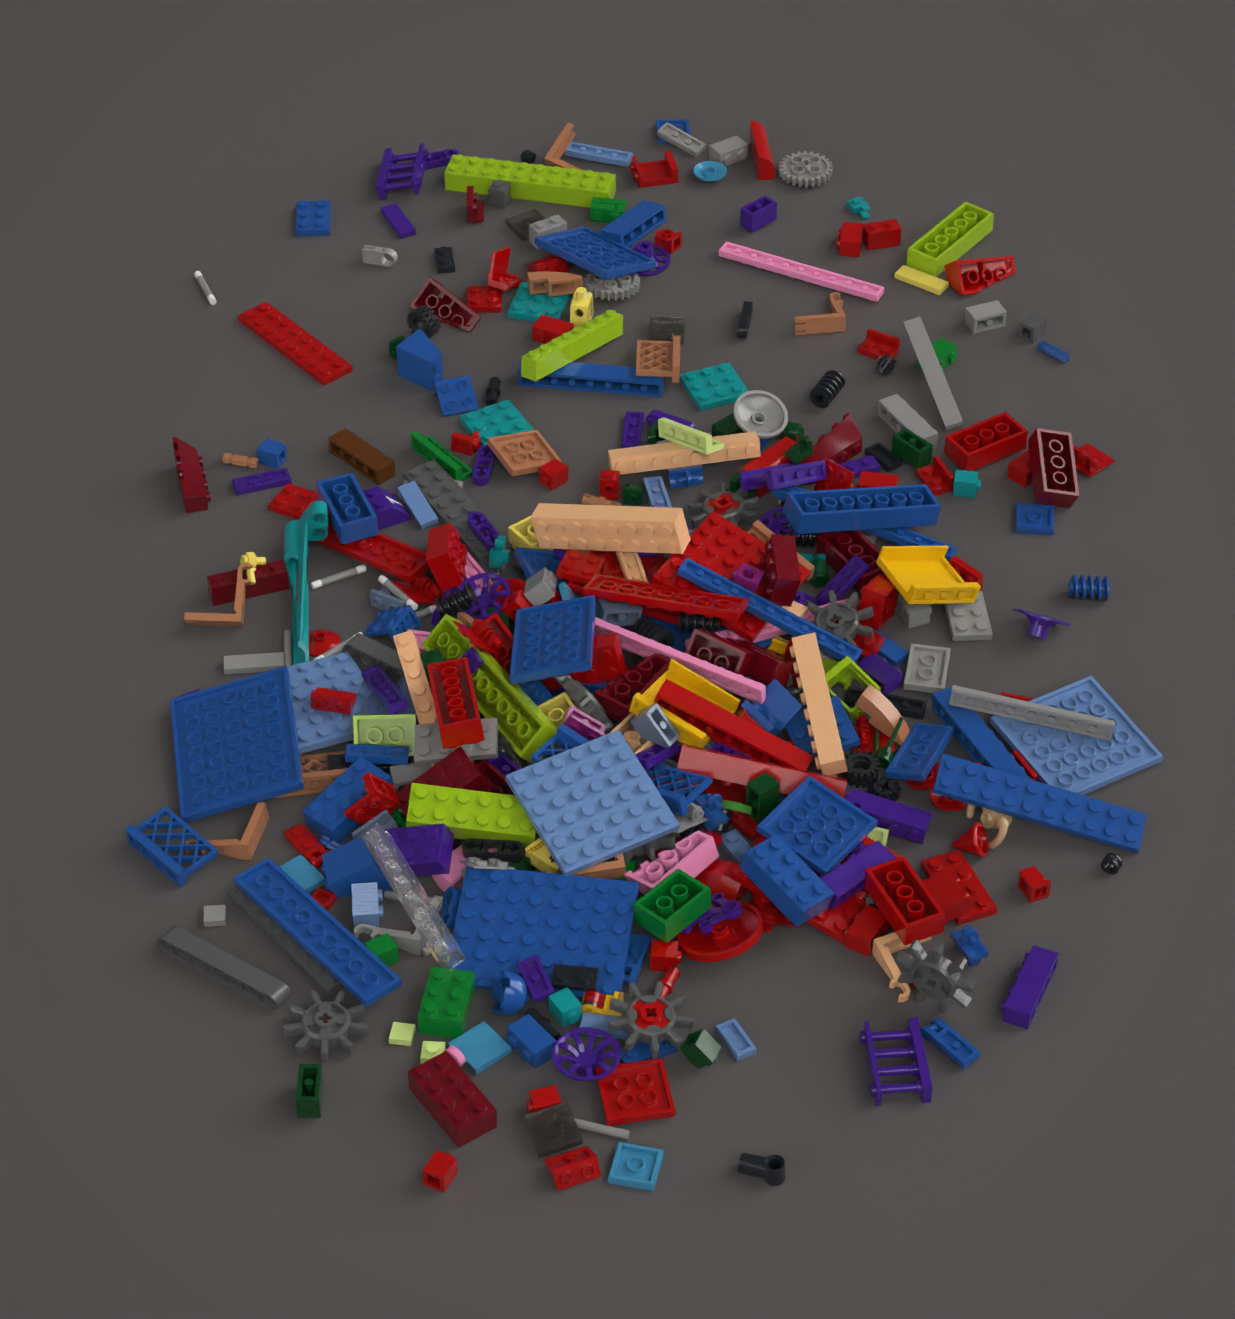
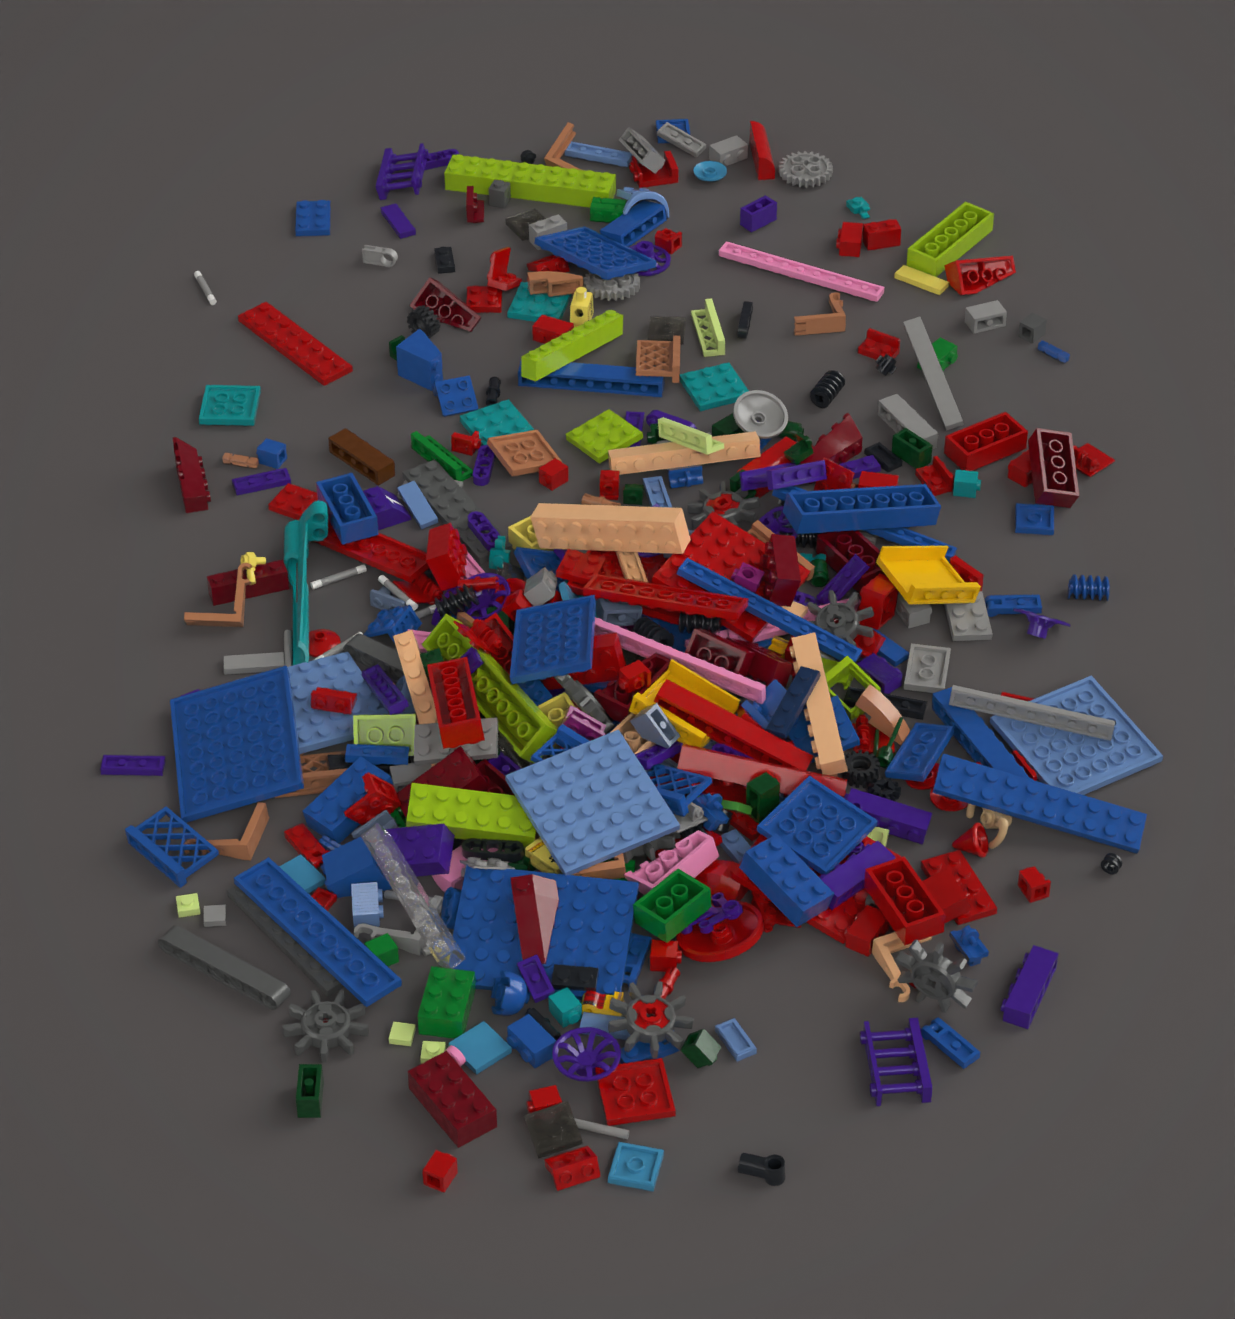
(132, 765): none -> dark purple tile
(188, 905): none -> yellowish green plate
(229, 405): none -> teal plate
(480, 583): none -> red pin
(535, 911): none -> dark red wedge
(602, 434): none -> lime plate
(634, 676): none -> red brick
(642, 150): none -> light grey brick
(642, 194): none -> medium blue piece
(714, 330): none -> yellowish green fence
(793, 702): none -> dark blue plate
(1005, 603): none -> blue plate

